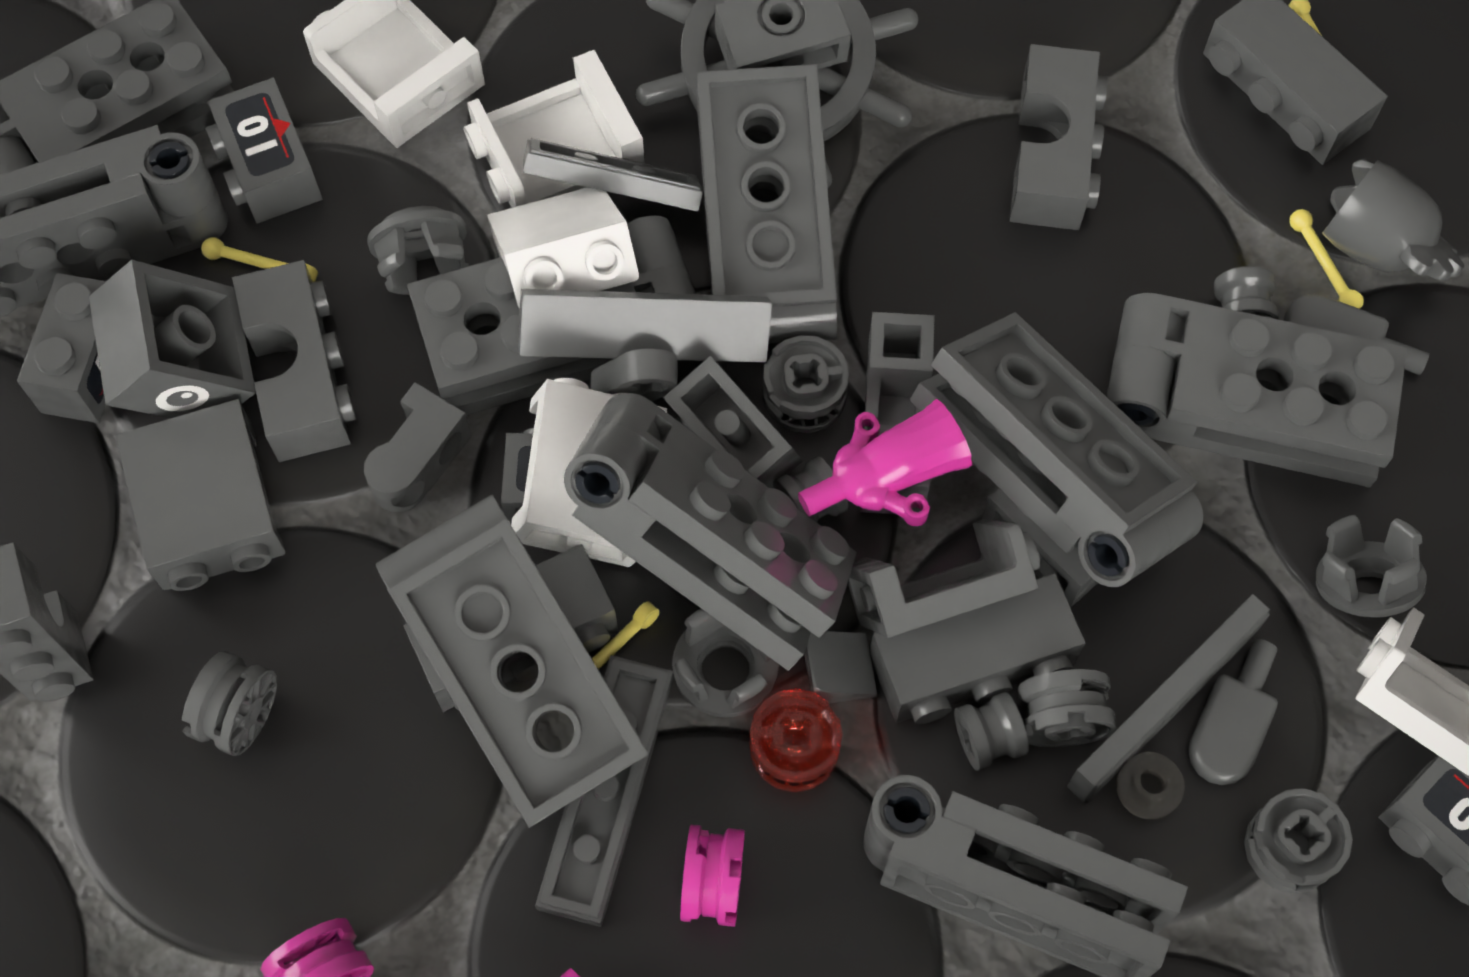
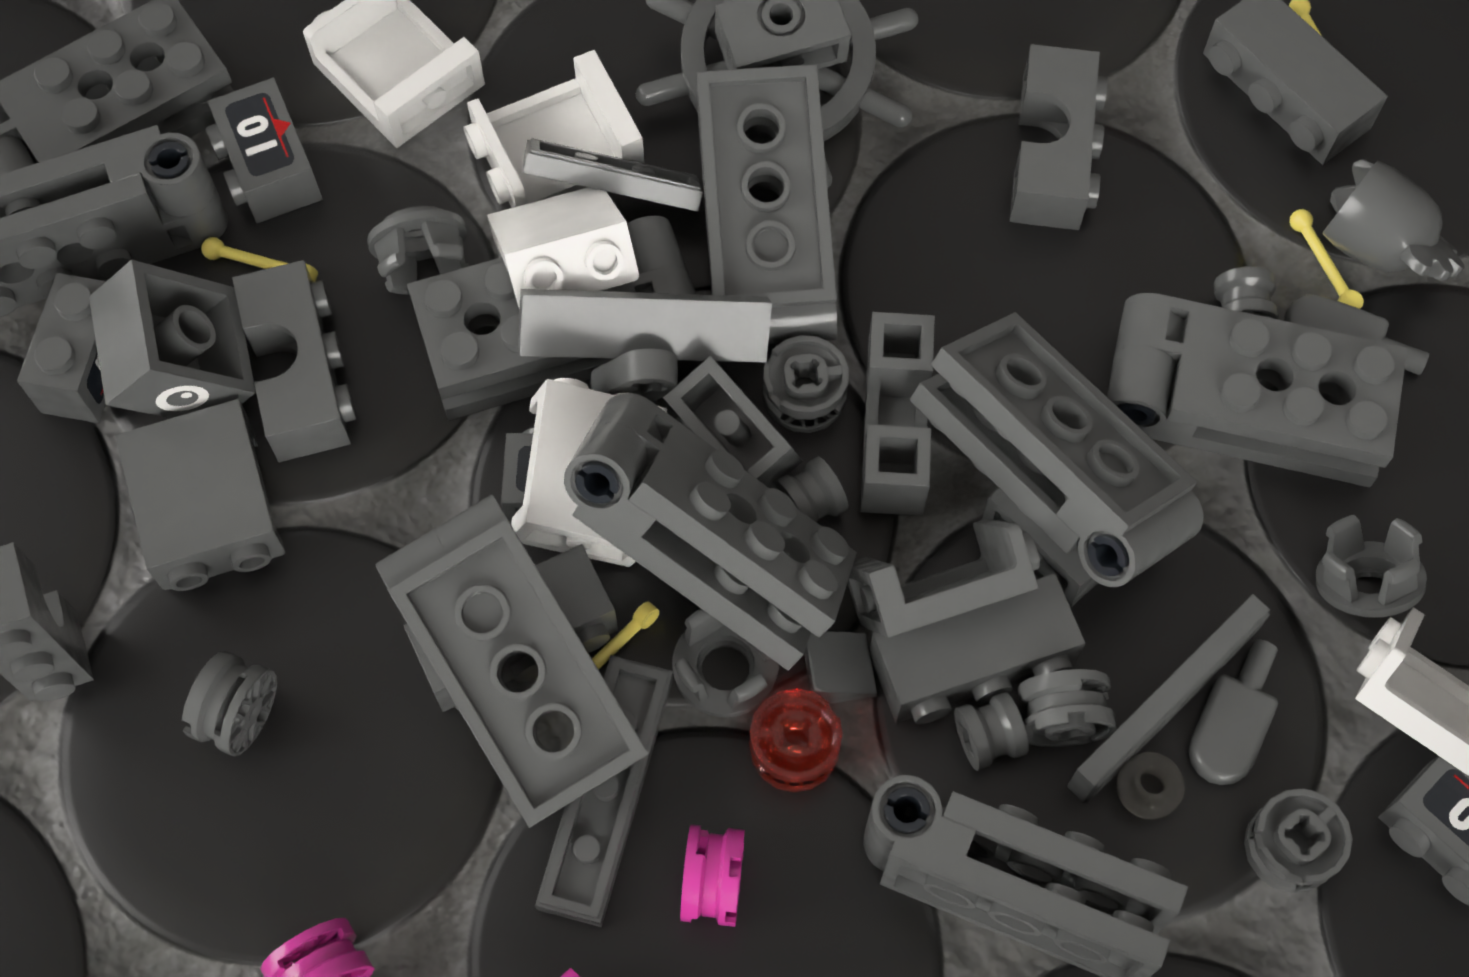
(418, 452): dark grey leg -> none
(880, 465): dark pink piece -> none

